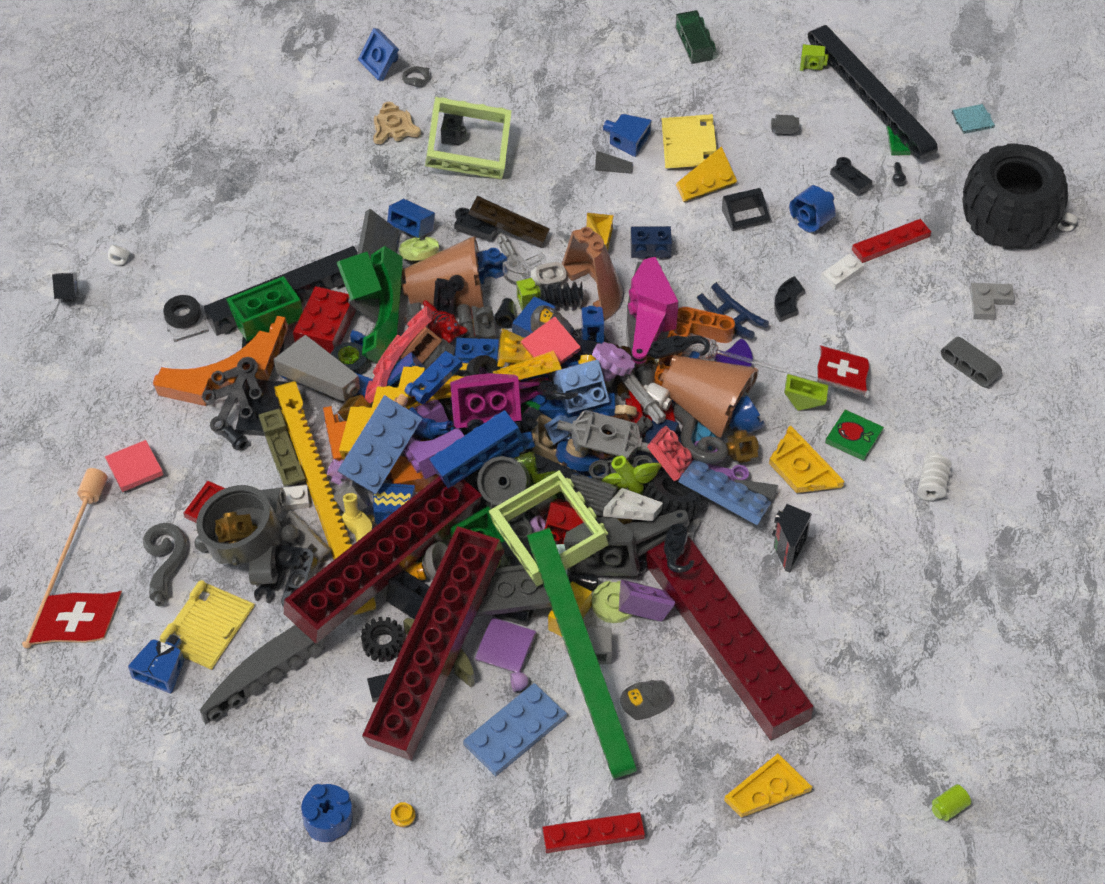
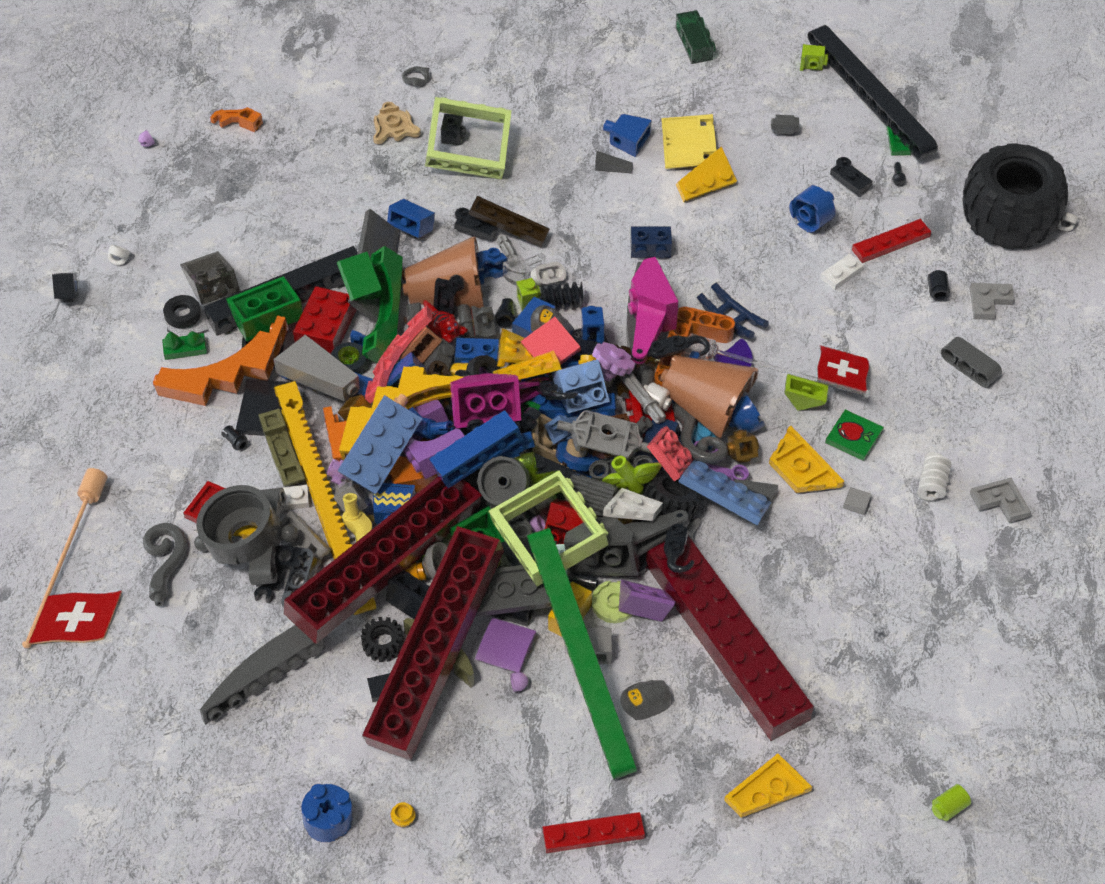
(134, 465): coral tile -> none
(145, 139): none -> lavender hinge
(159, 664): blue torso -> none
(183, 346): none -> green tile
(206, 624): light yellow window -> none
(210, 277): none -> clear smoke slope
(233, 527): pearl gold brick -> none
(234, 392): black plant -> none
(246, 117): none -> orange piece
(378, 54): blue tile -> none
(418, 249): yellowish green tile -> none
(433, 377): blue plate -> none
(514, 729): medium blue plate -> none
(589, 255): nougat cone -> none
(602, 225): yellow slope -> none
(622, 409): tan tile -> none
(745, 201): black tile -> none
(786, 298): black tile -> none
(790, 534): black slope -> none
(857, 500): none -> light grey tile
(938, 285): none -> black brick
(973, 118): clear light blue piece -> none
(1003, 494): none -> light grey plate

